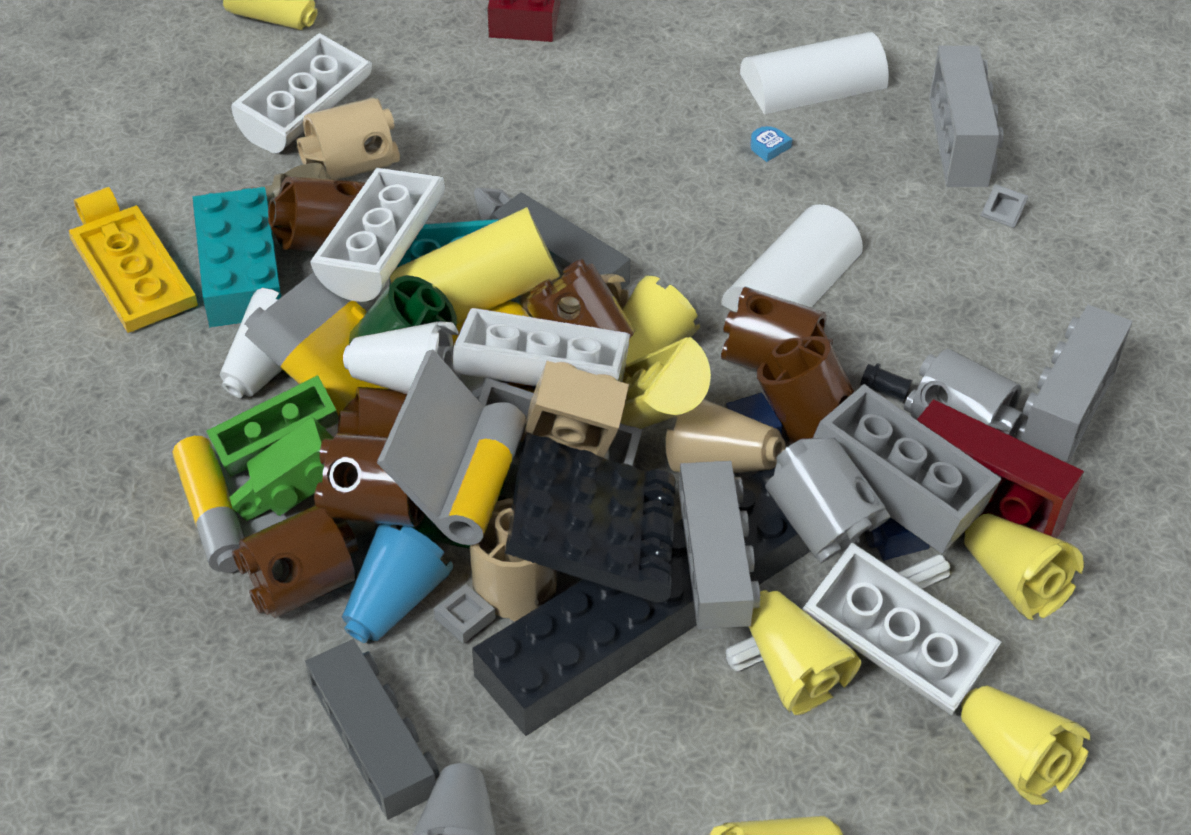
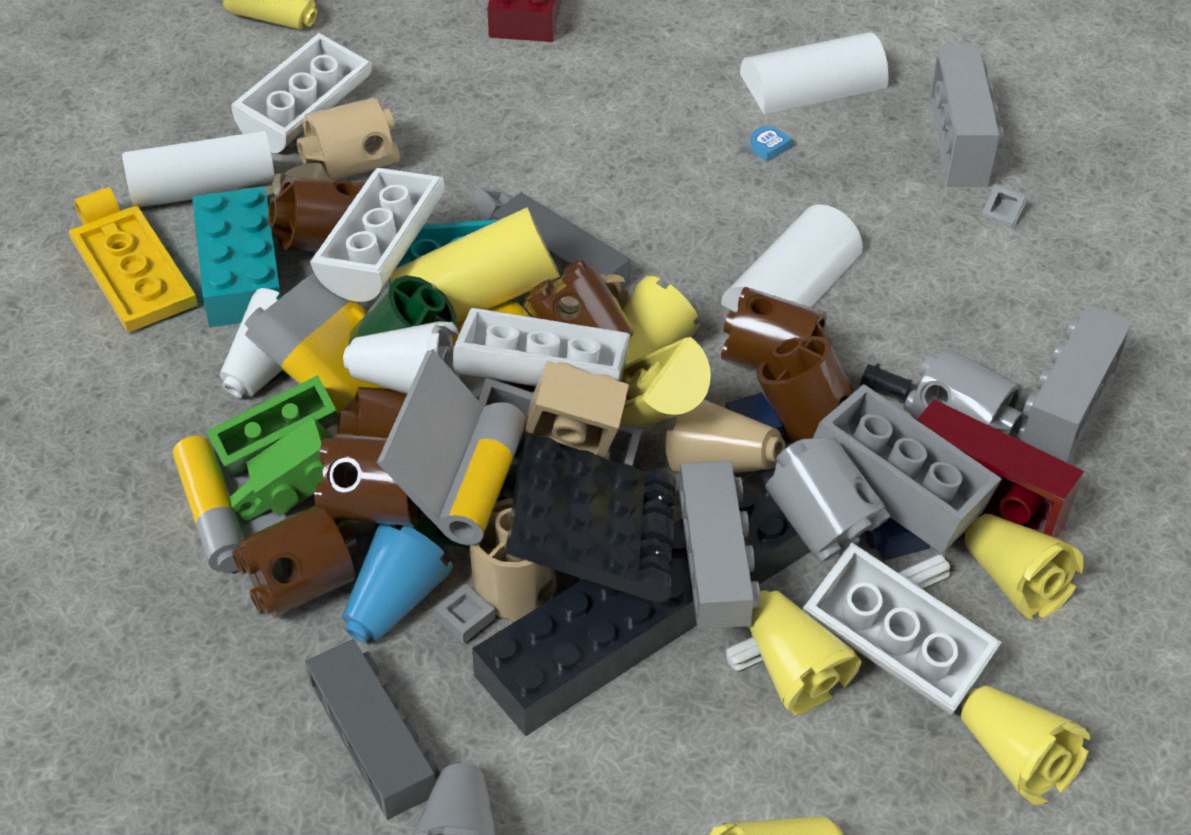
(198, 168): none -> white brick

